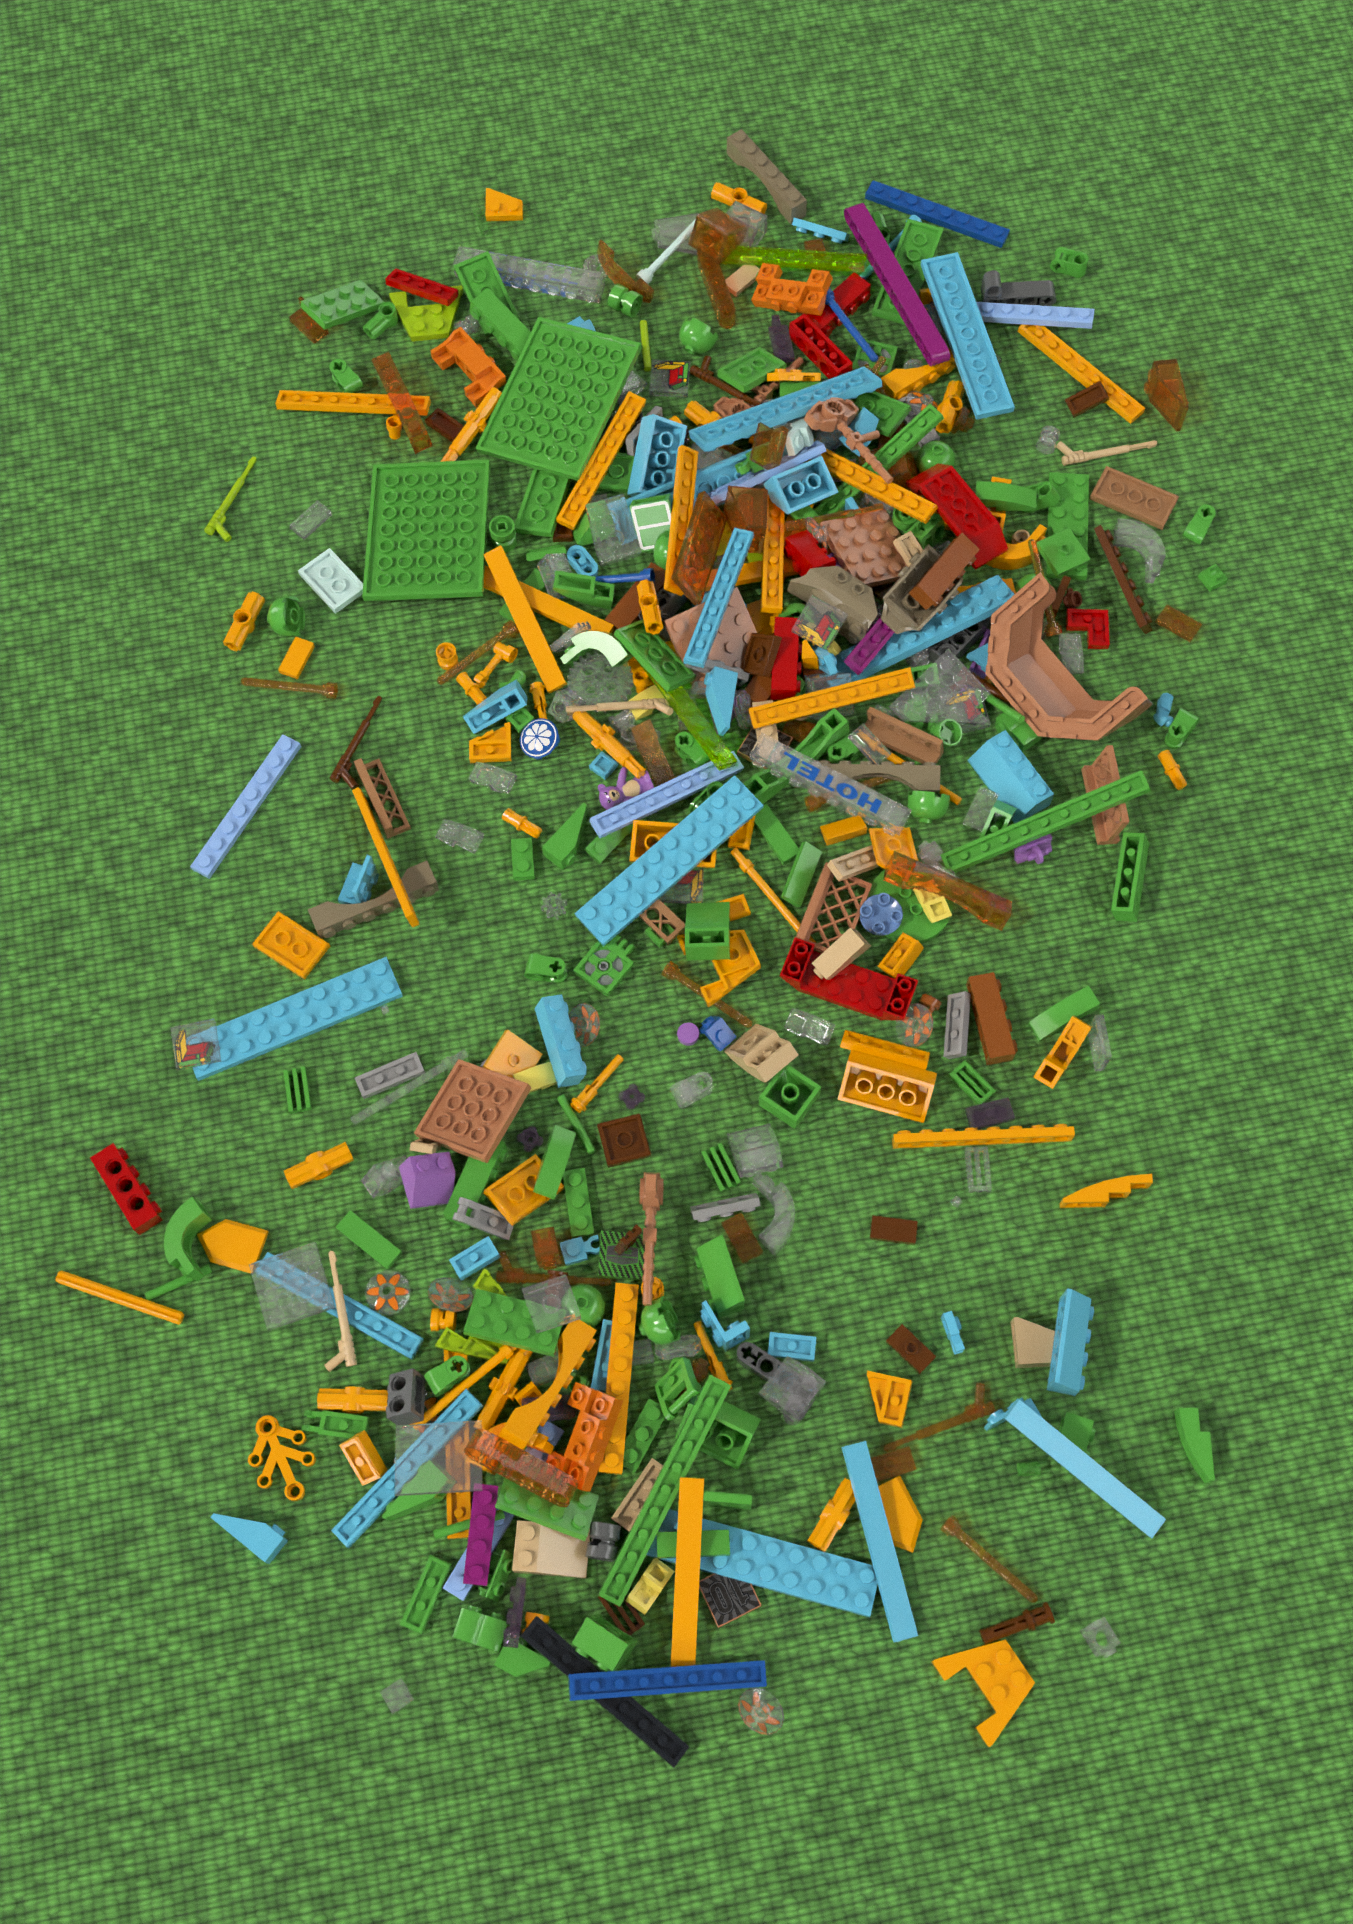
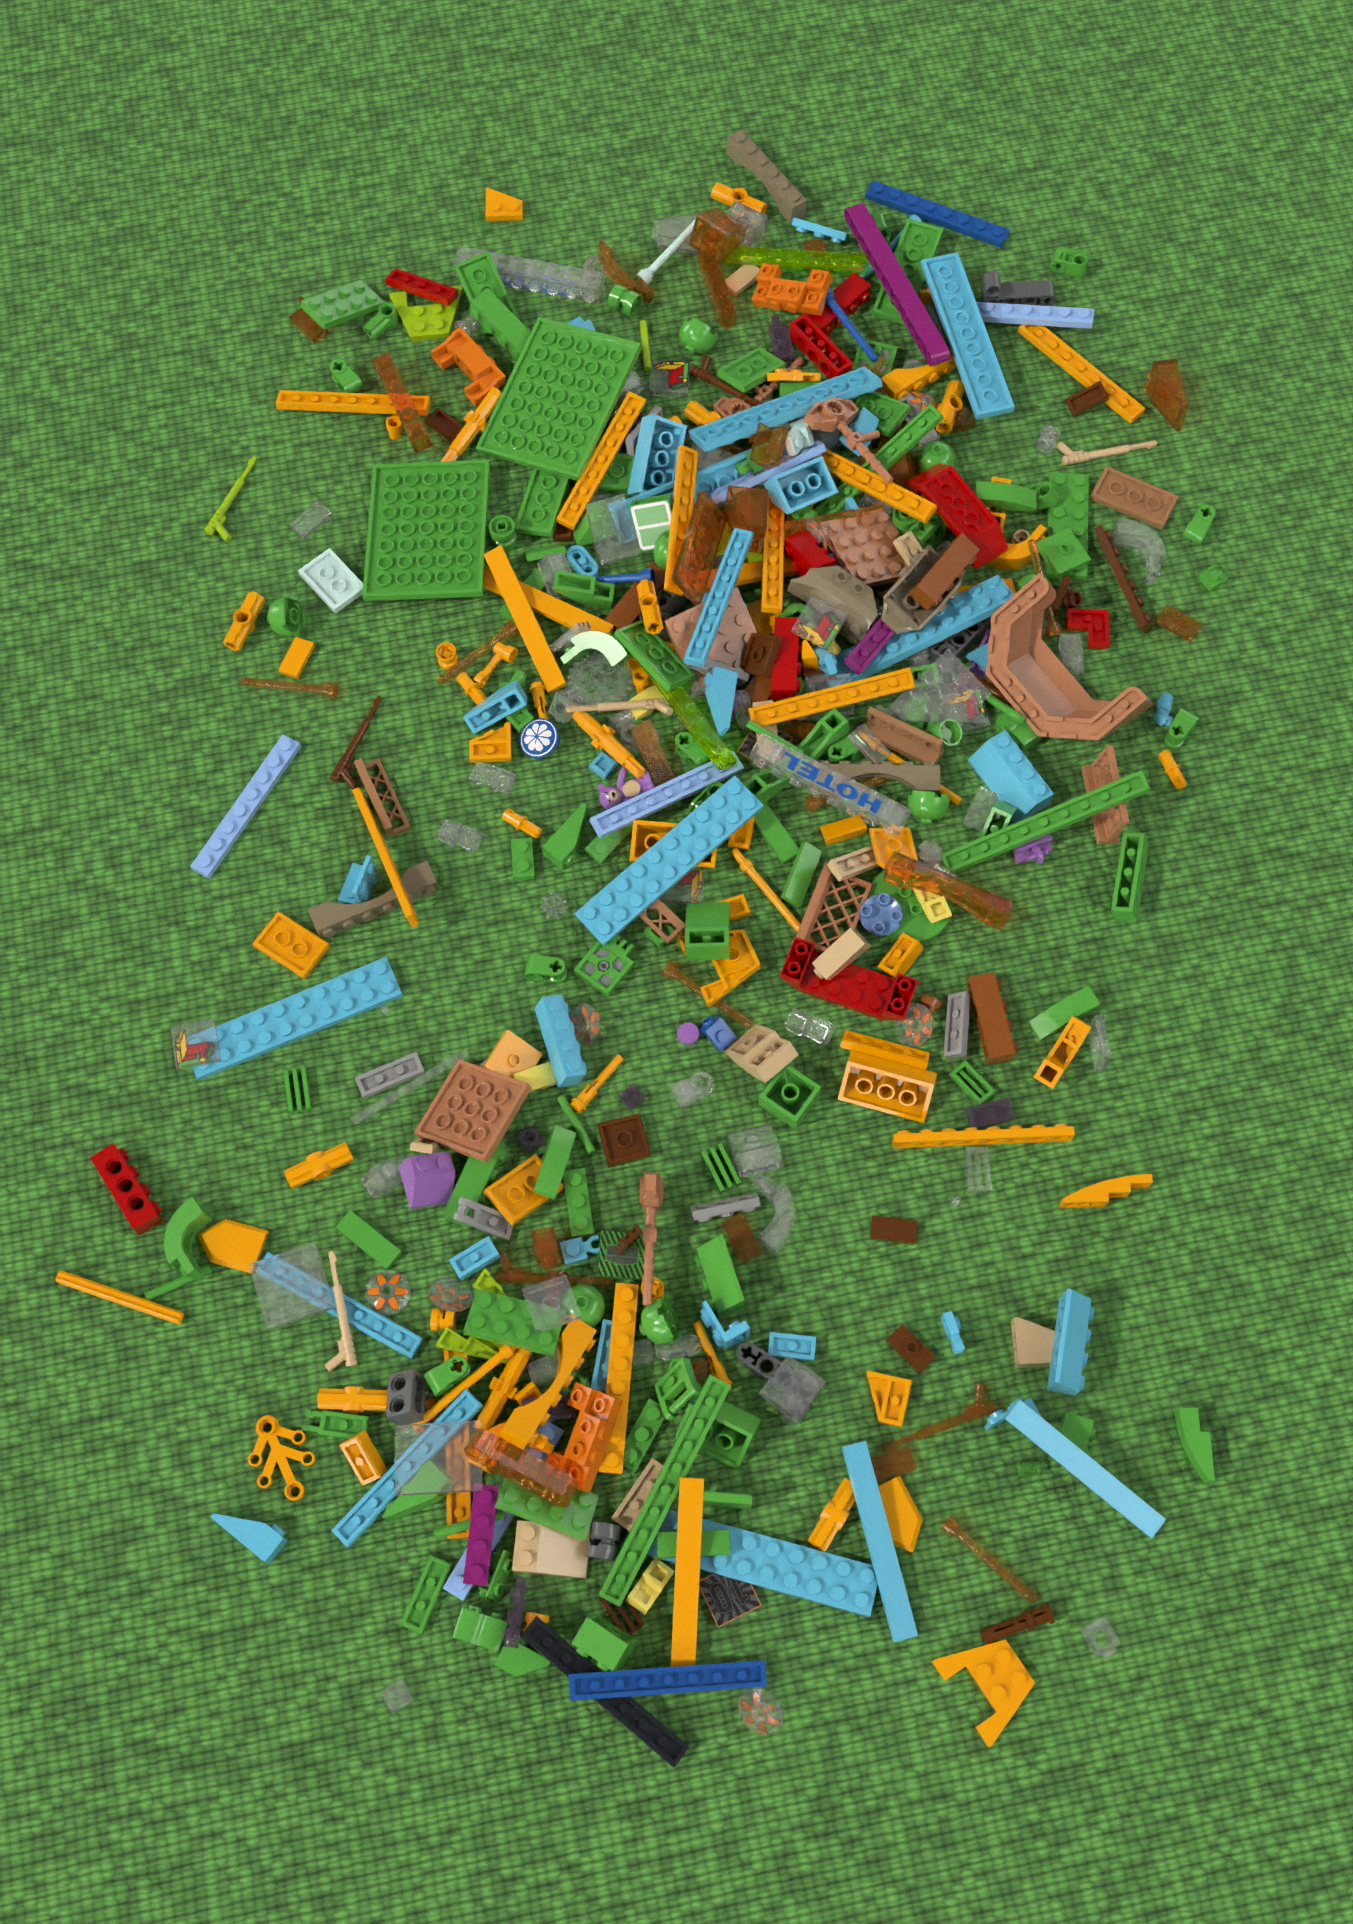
(759, 729): none -> bright green bar

